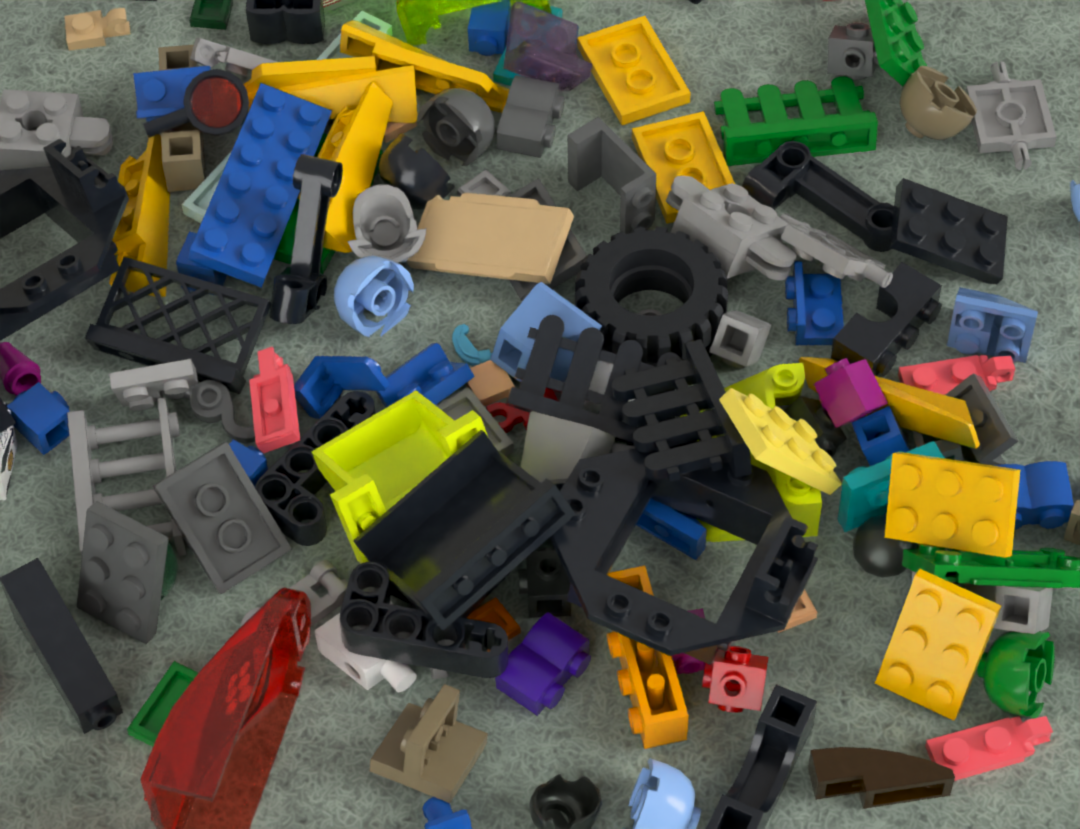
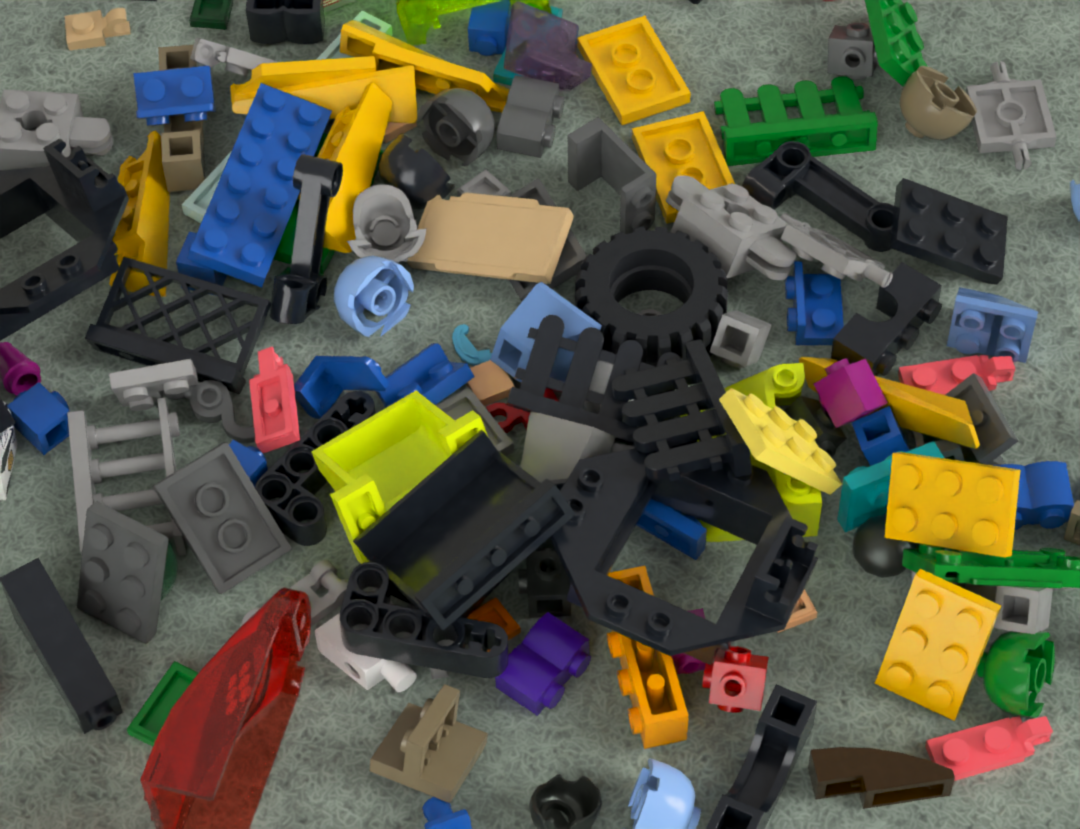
(212, 102): piece -> none

